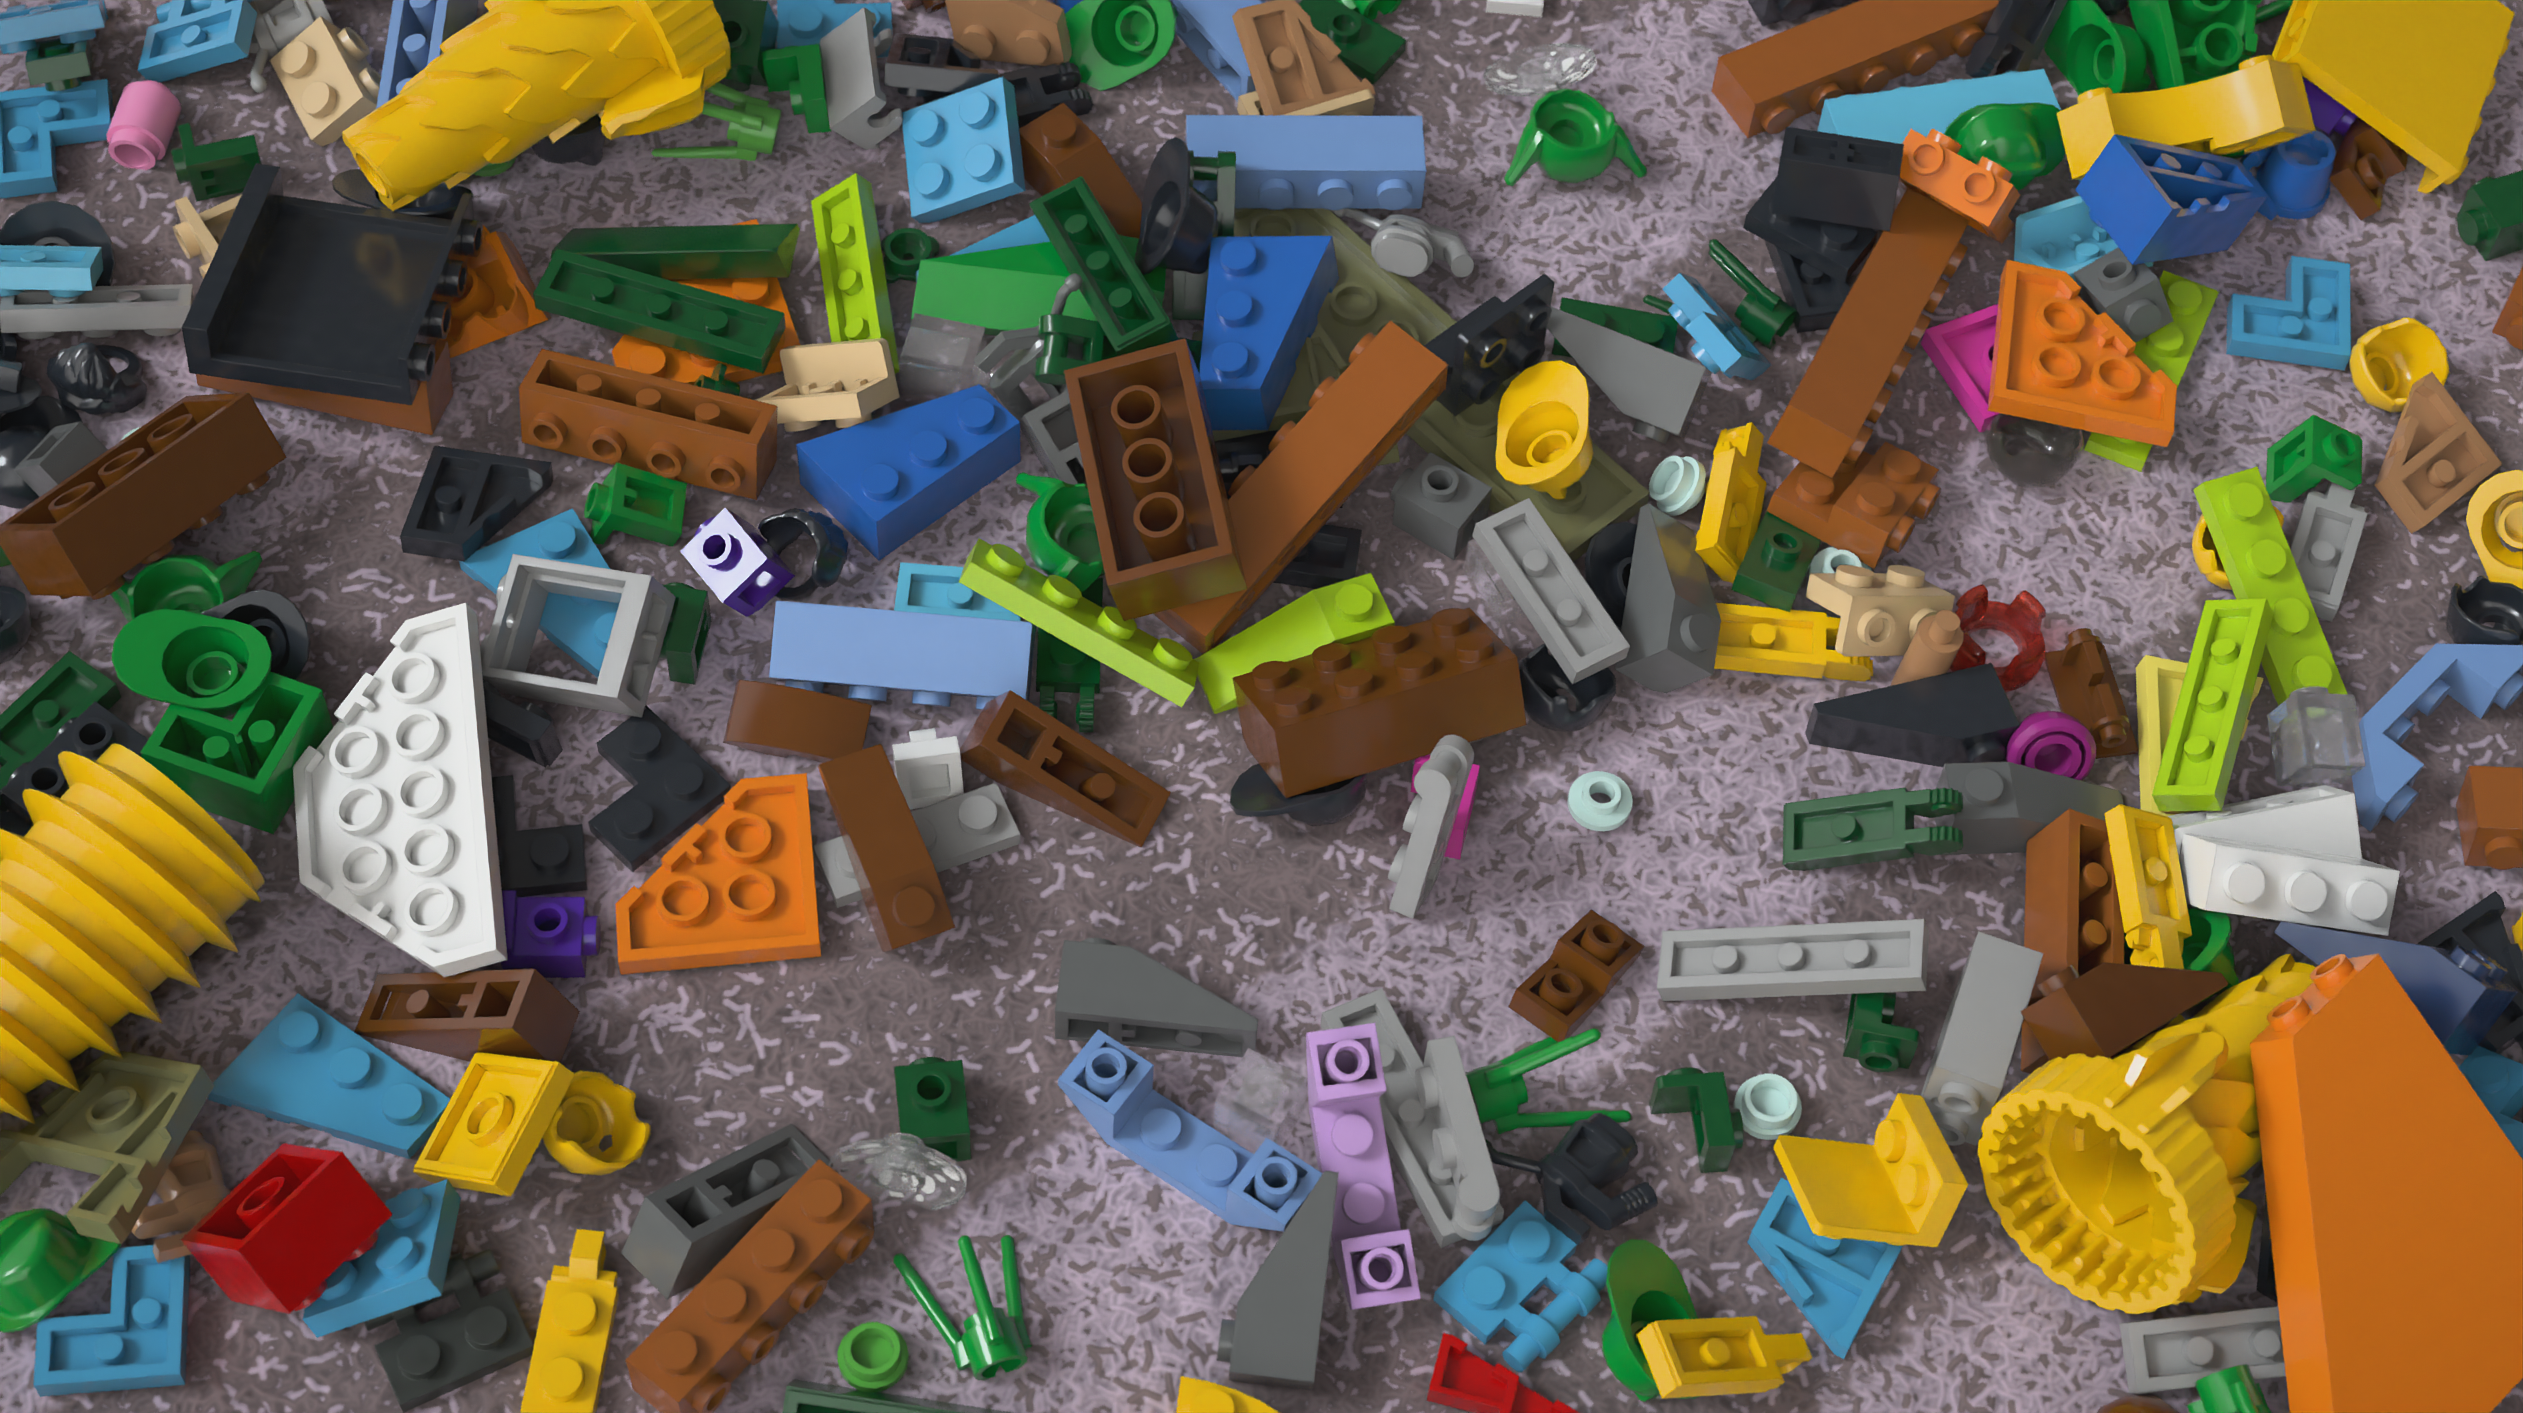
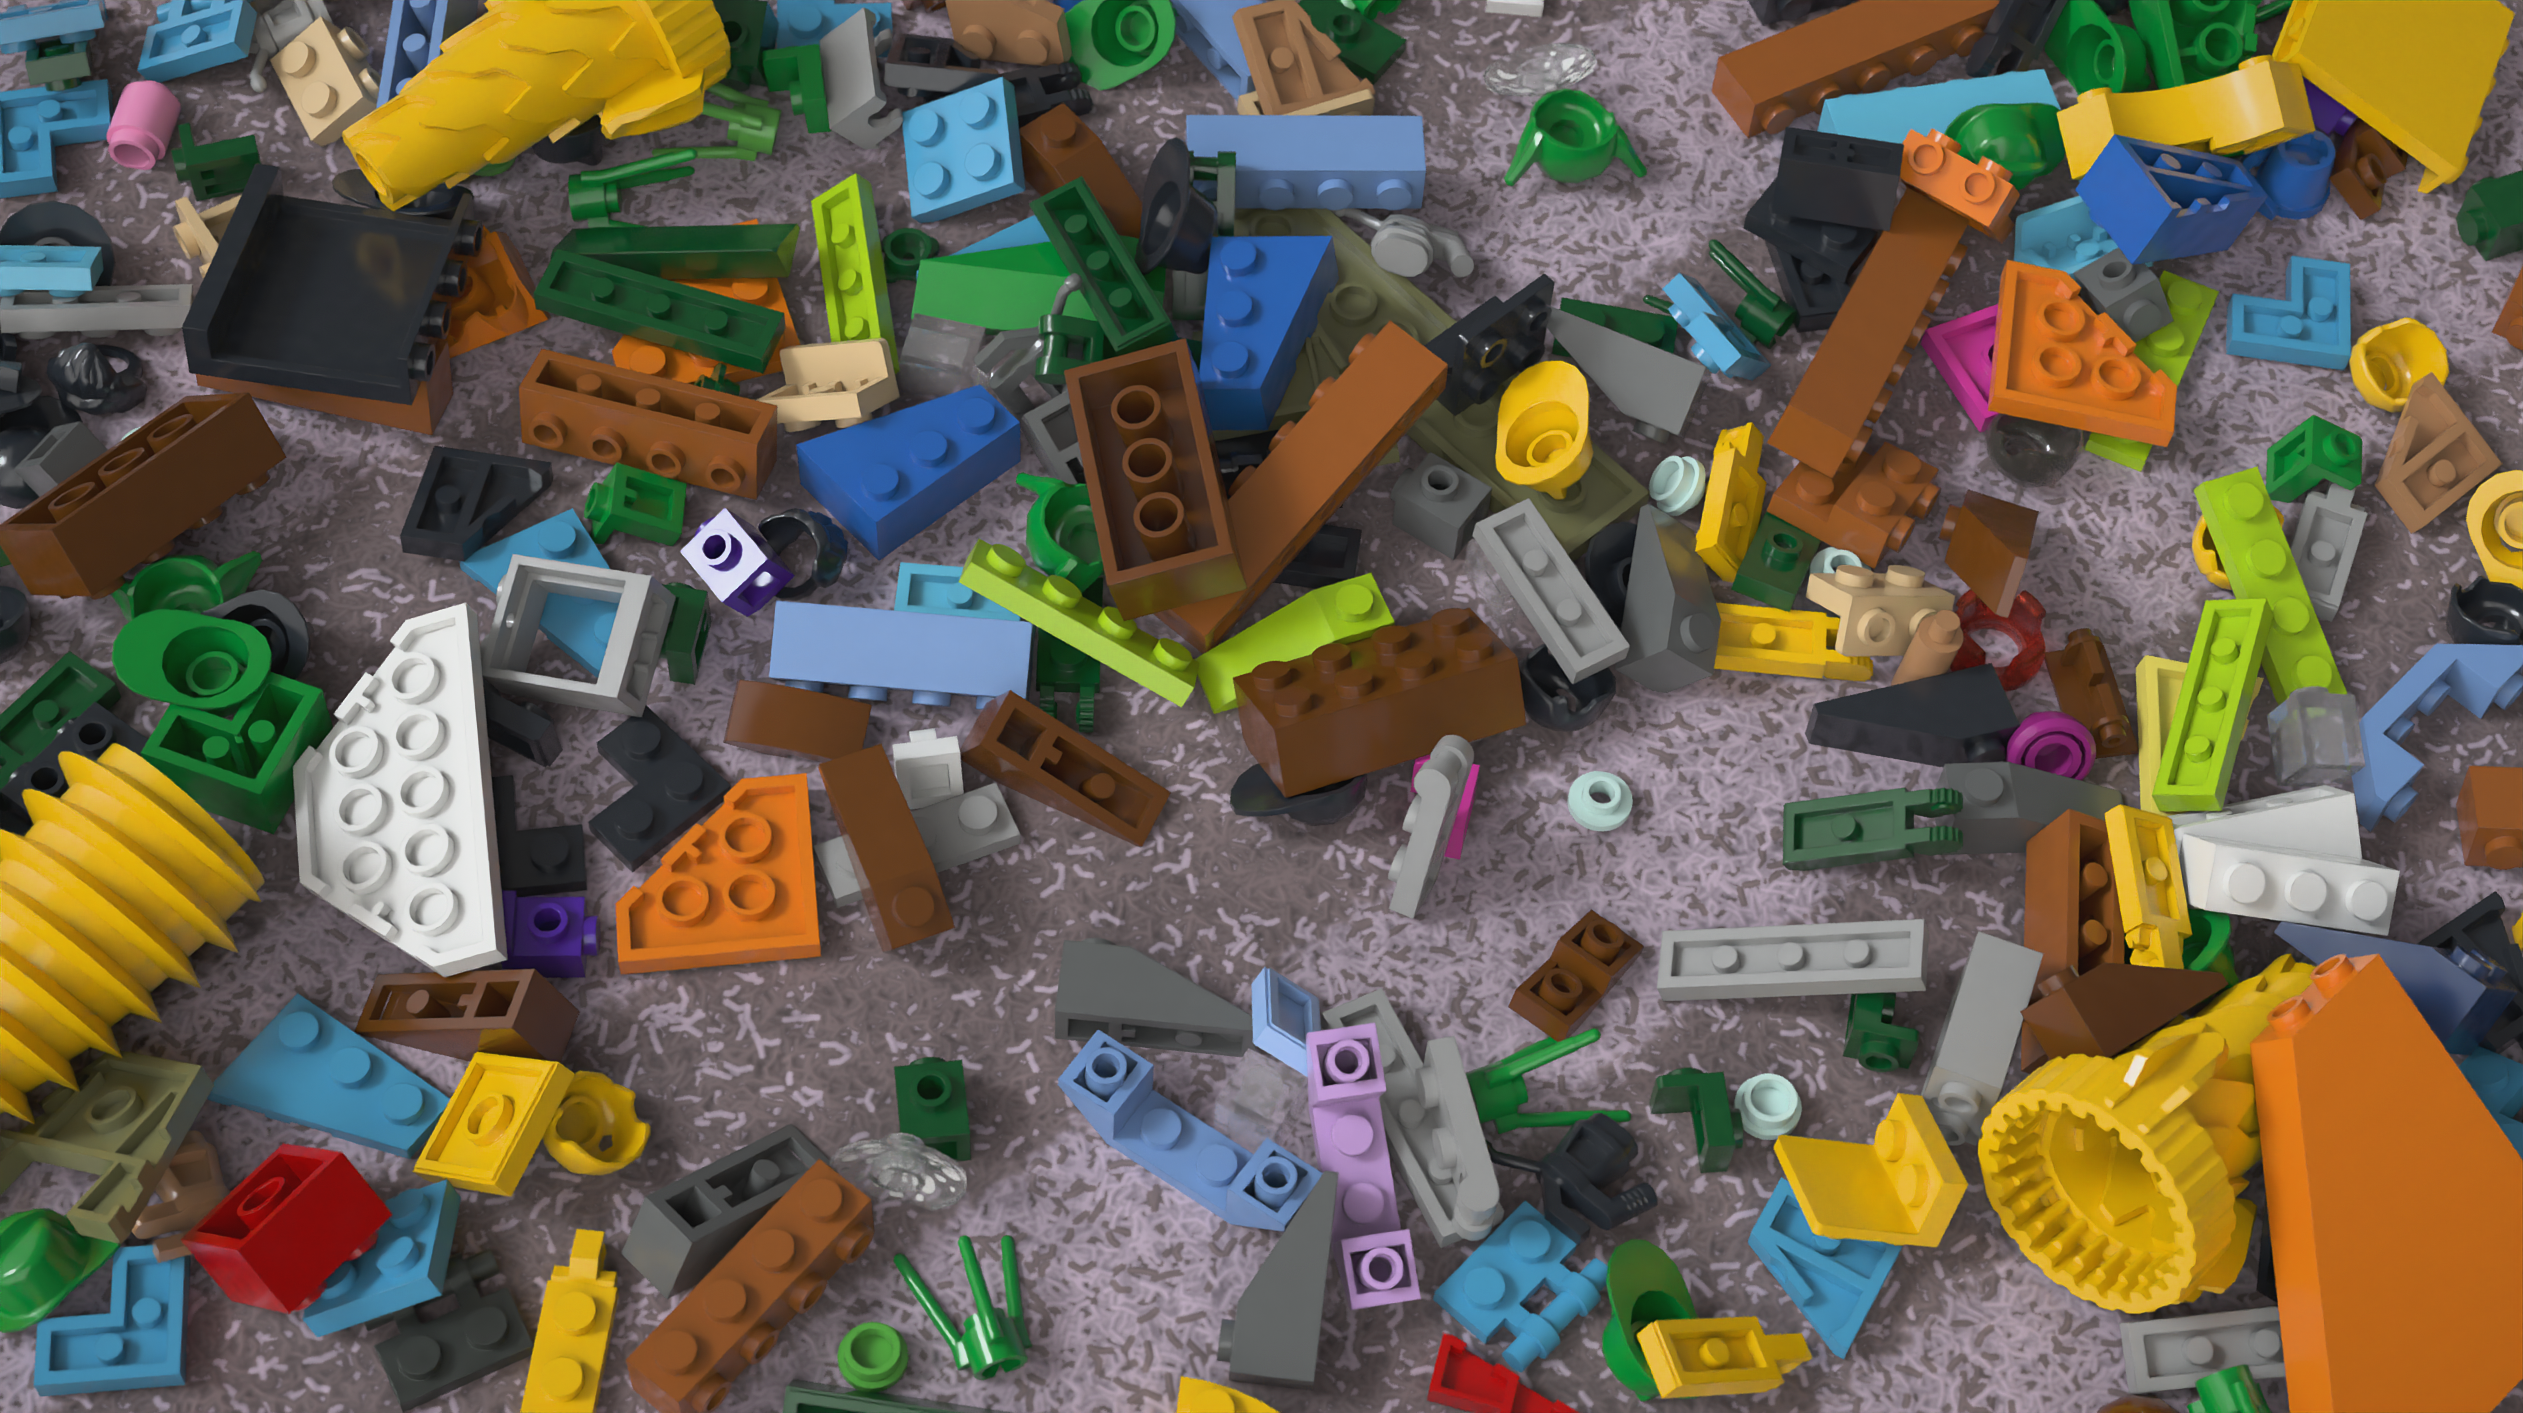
(598, 192): none -> green plant
(1283, 1018): none -> light blue tile
(1989, 546): none -> reddish brown slope

